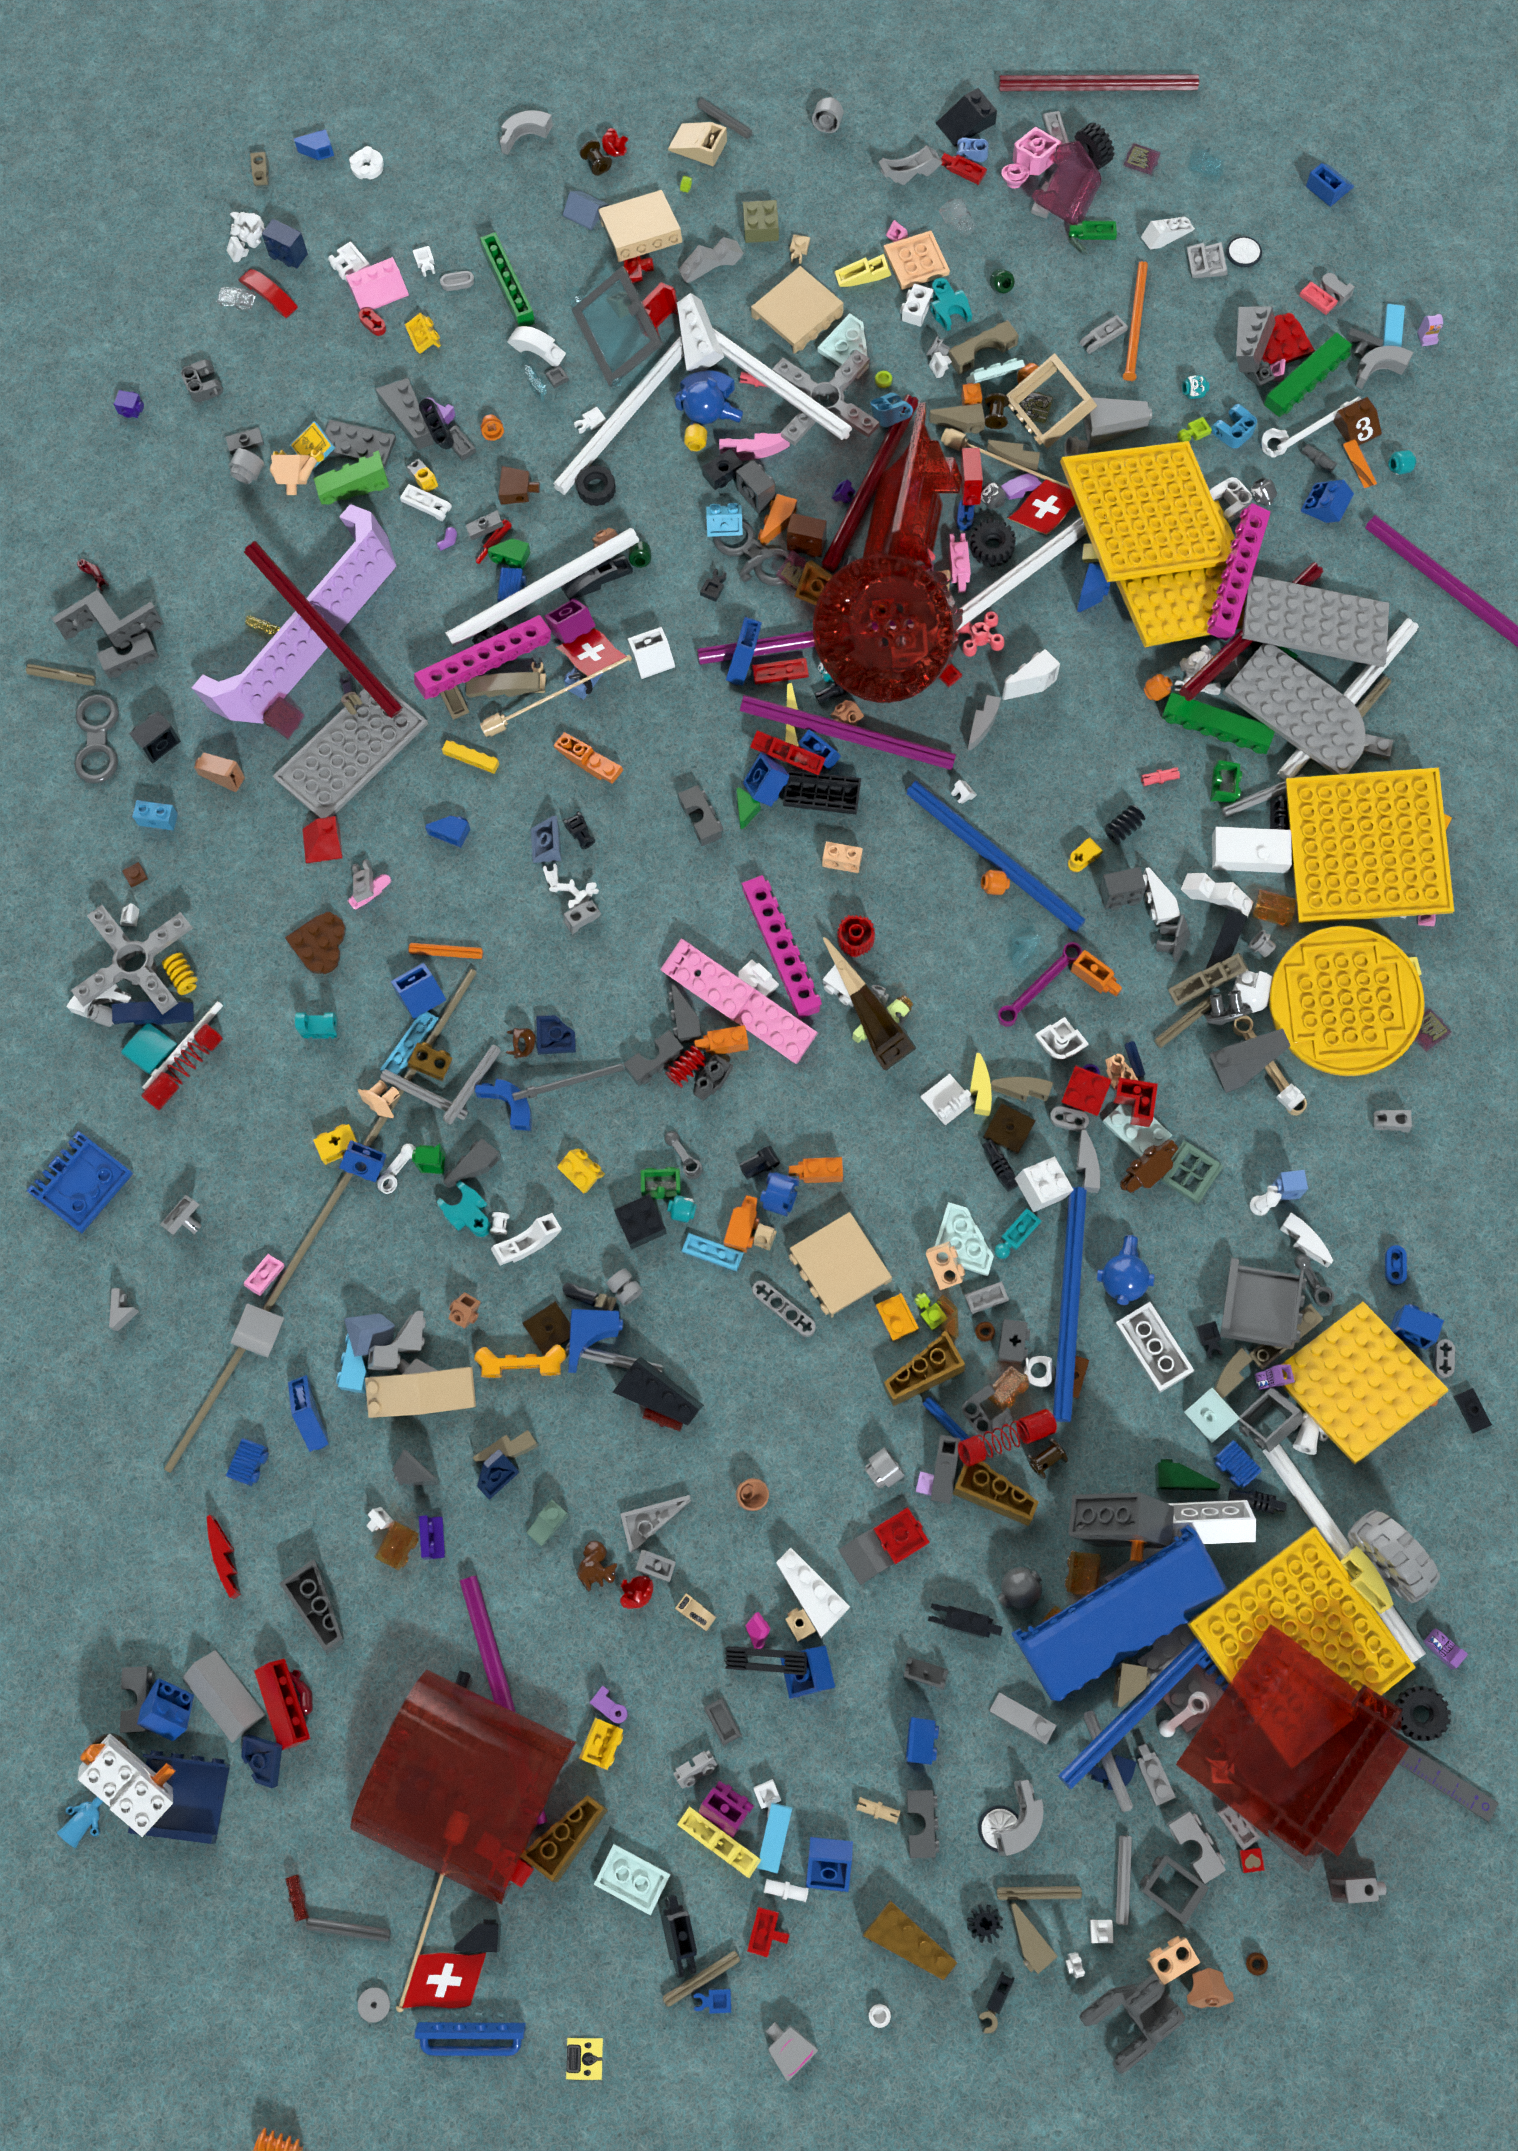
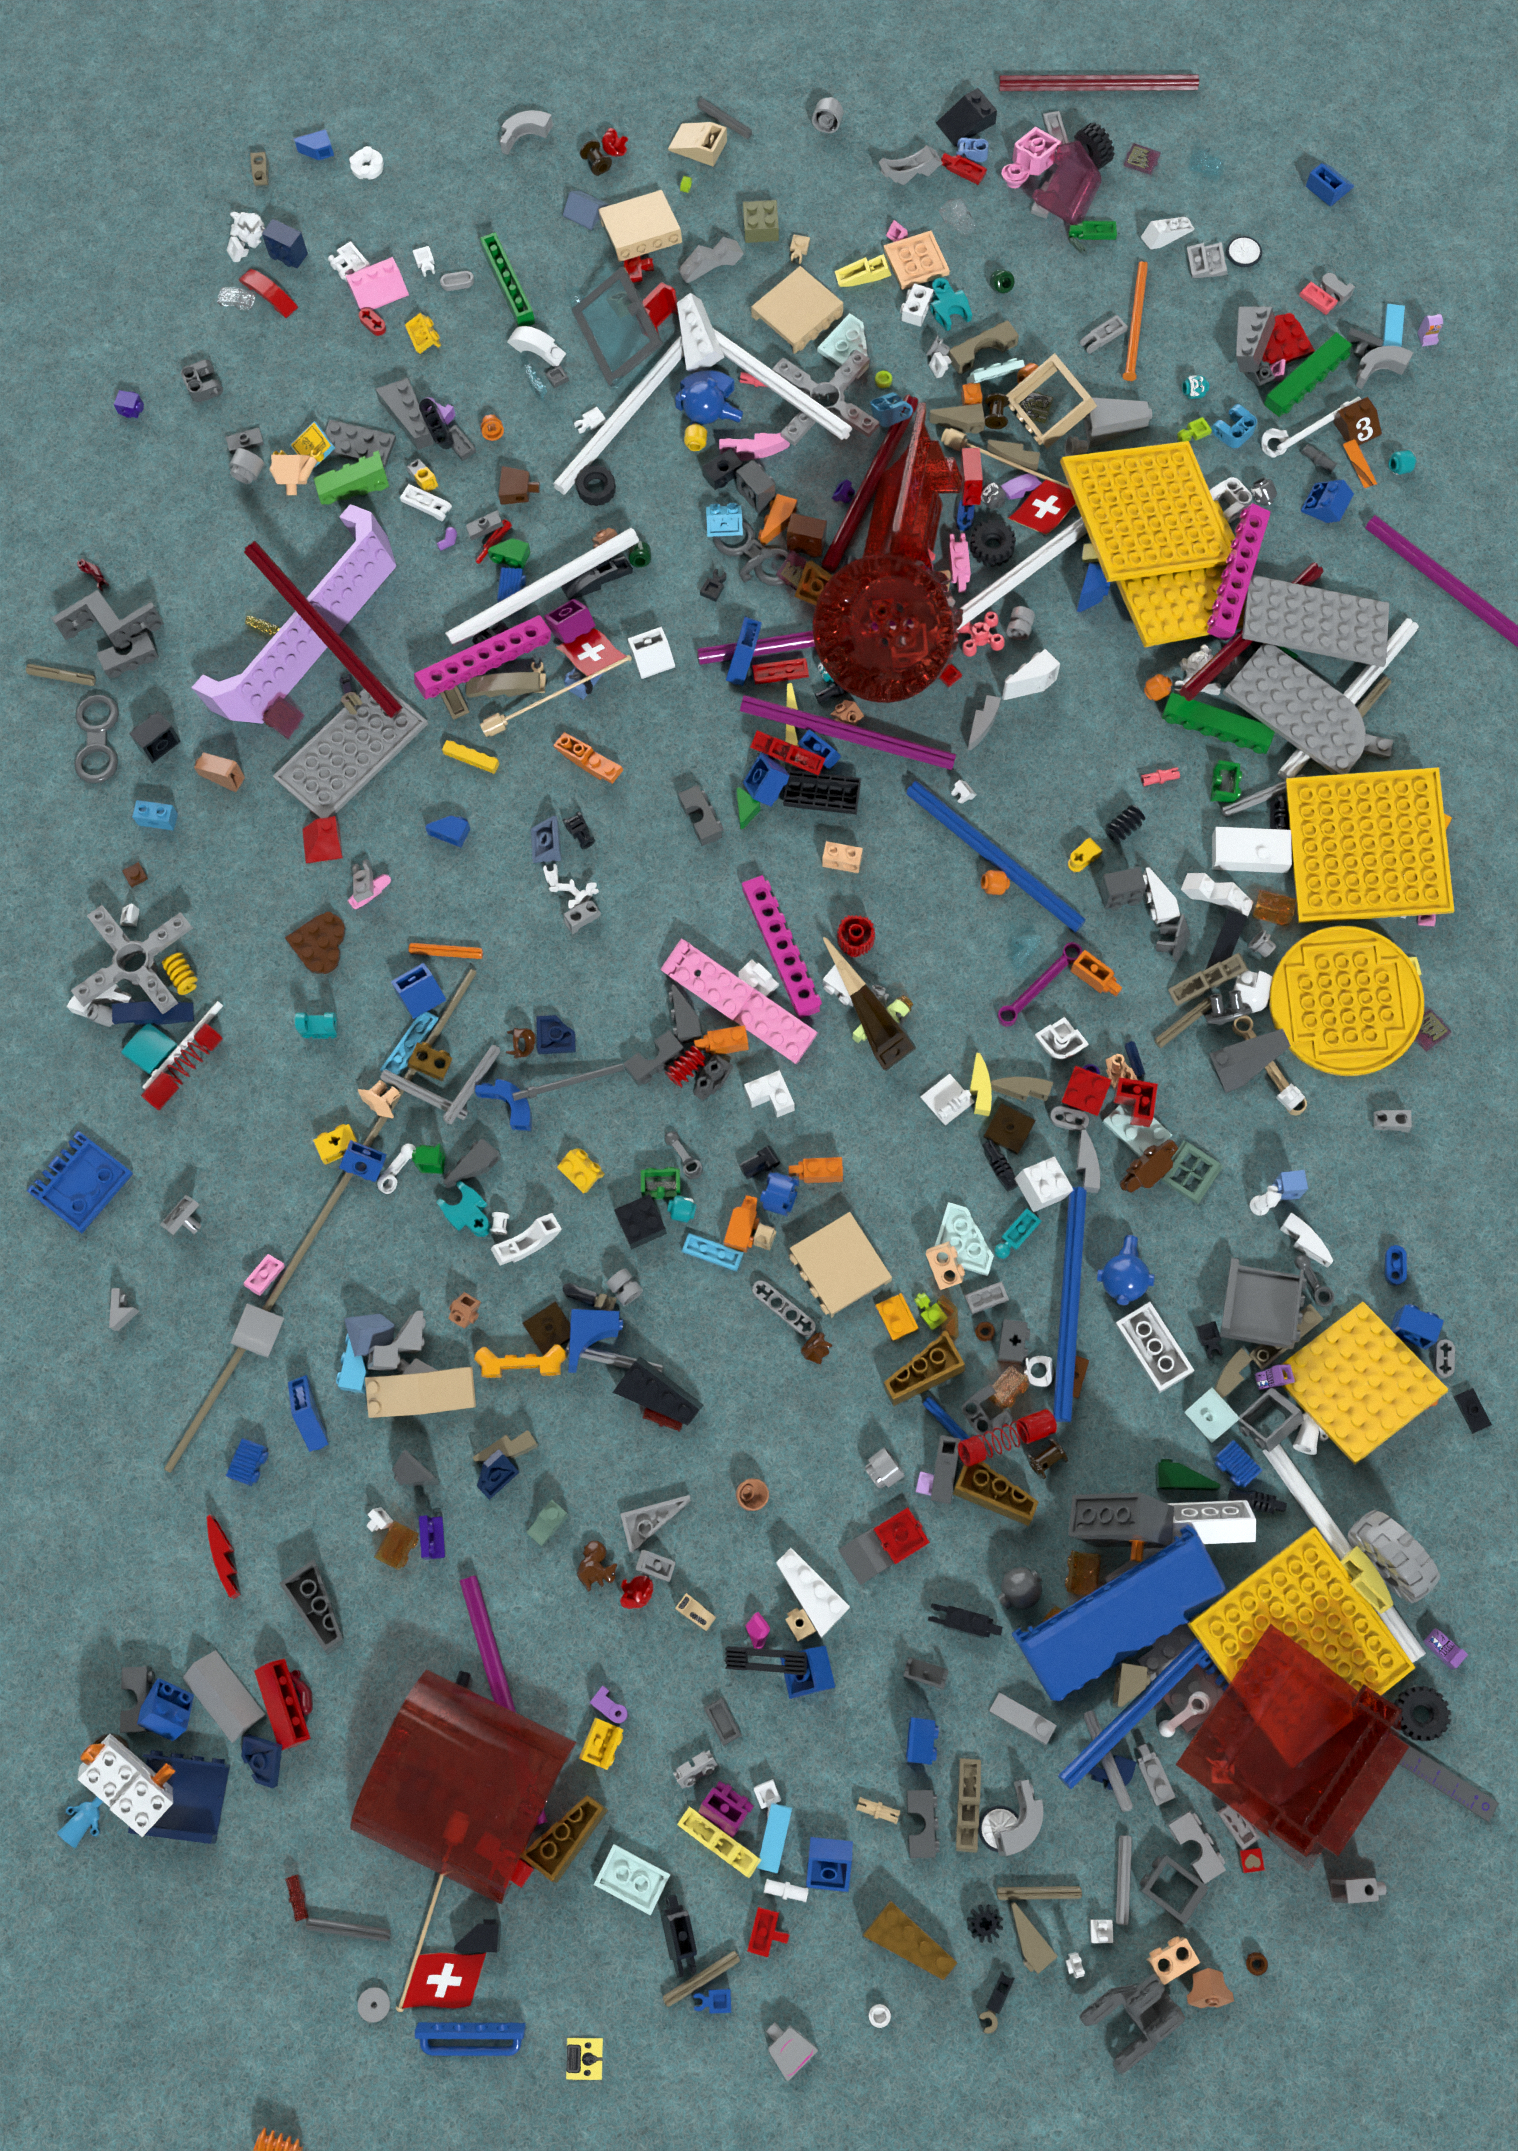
(771, 1089): none -> white brick
(816, 1348): none -> reddish brown piece
(968, 1805): none -> dark tan slope
(1020, 624): none -> light grey wheel

